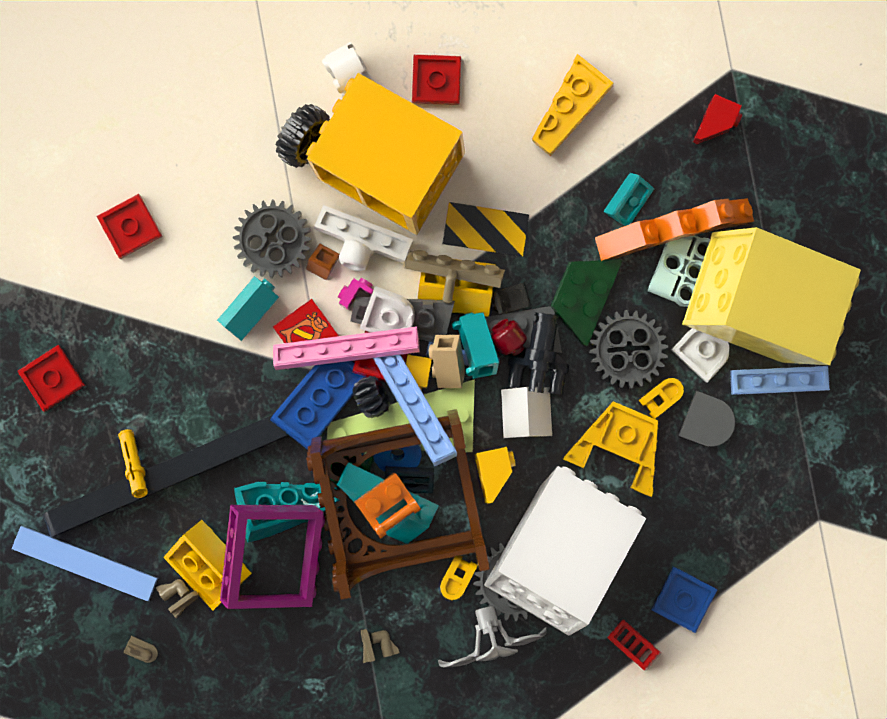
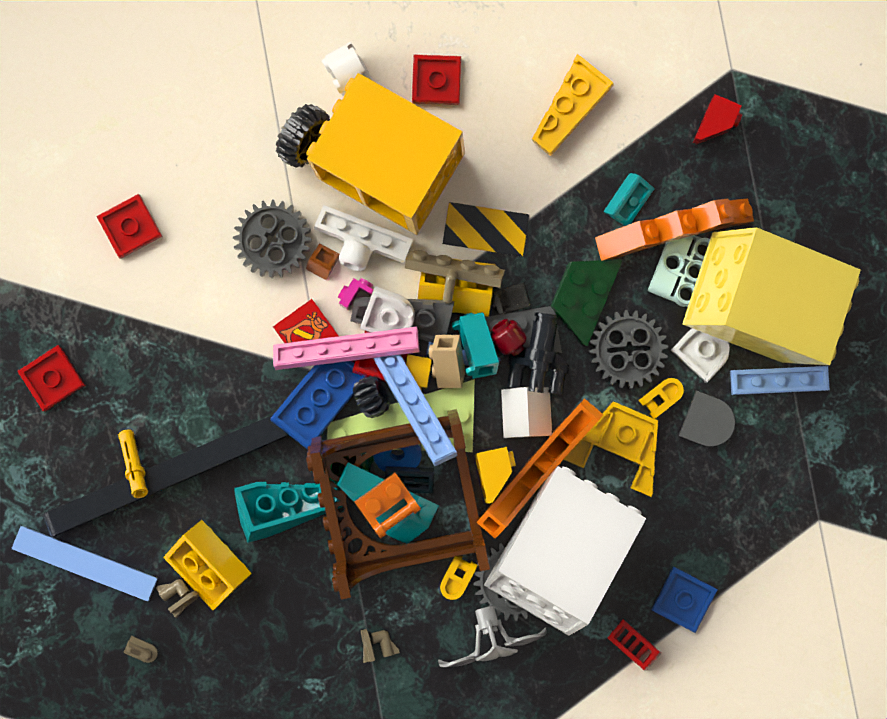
(235, 550): magenta window -> none
(248, 307): teal brick -> none
(539, 468): none -> orange arch

